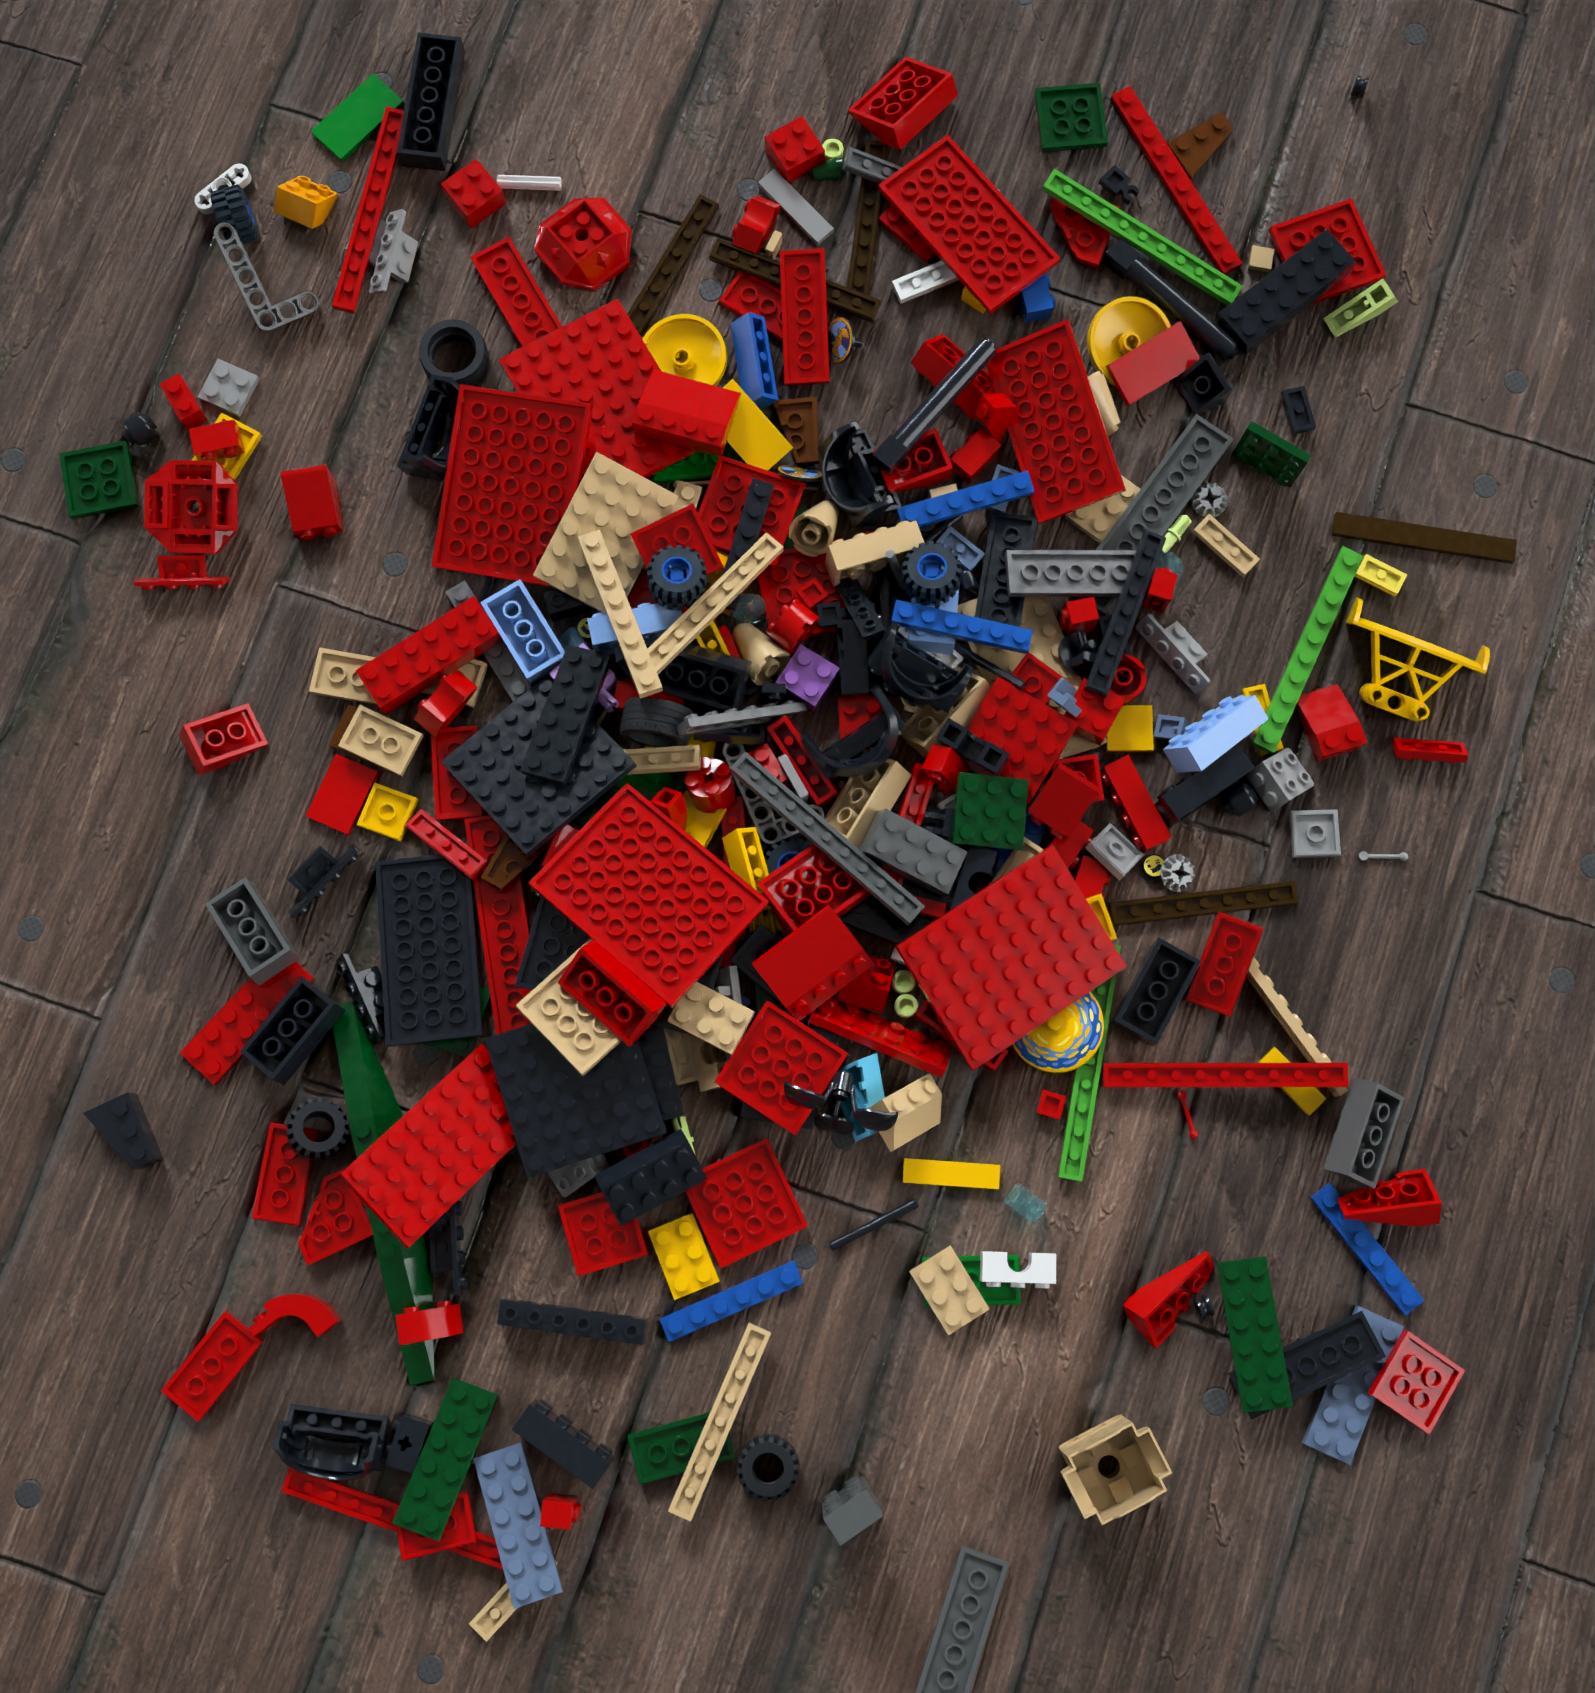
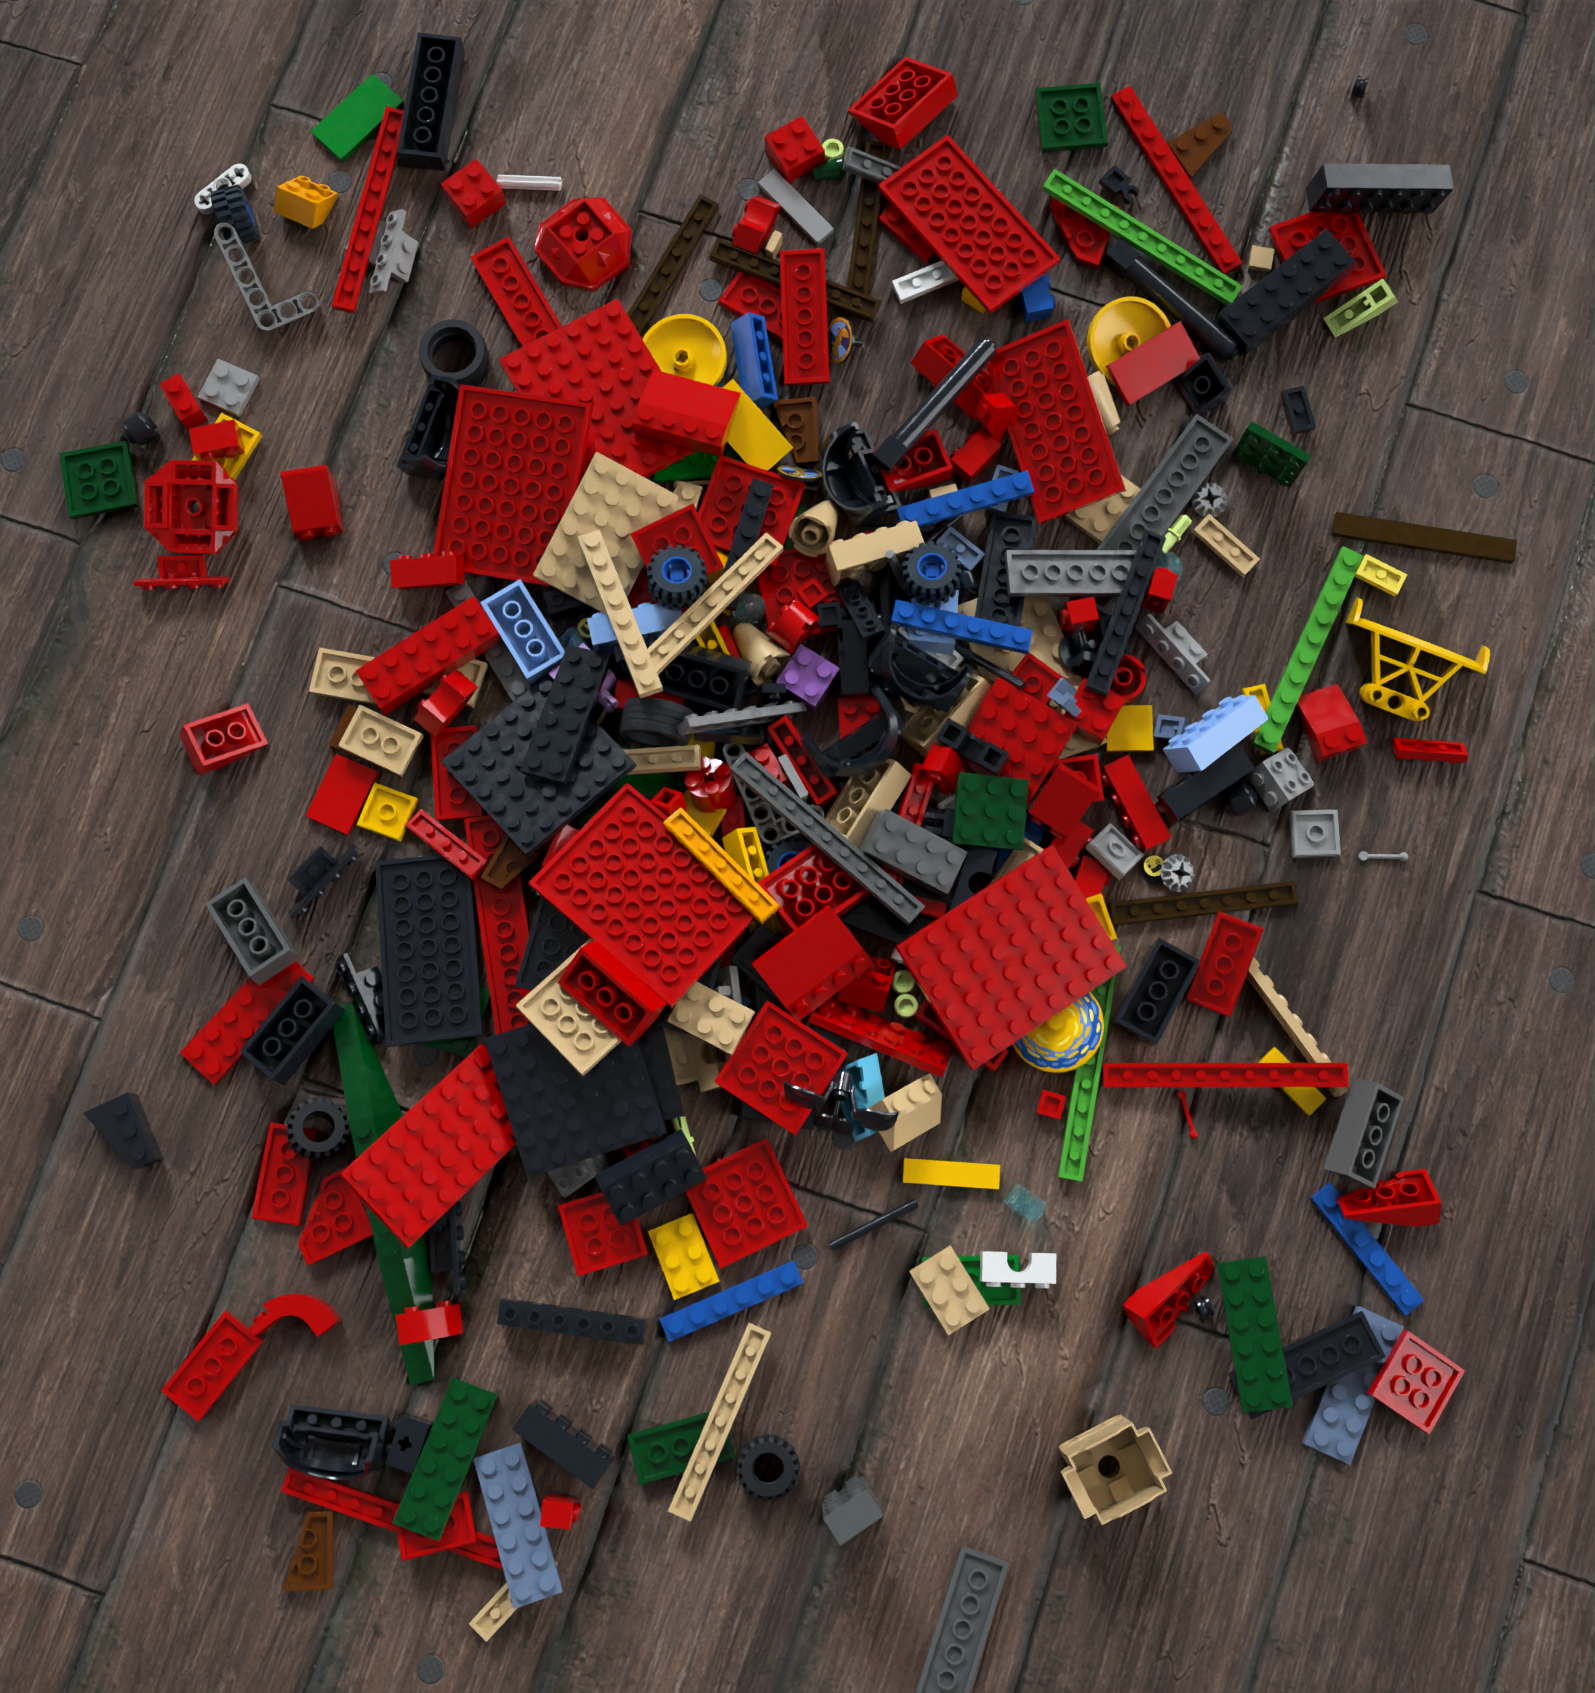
(314, 1557): none -> reddish brown wing
(427, 571): none -> red brick
(721, 865): none -> light orange tile
(1379, 188): none -> black brick

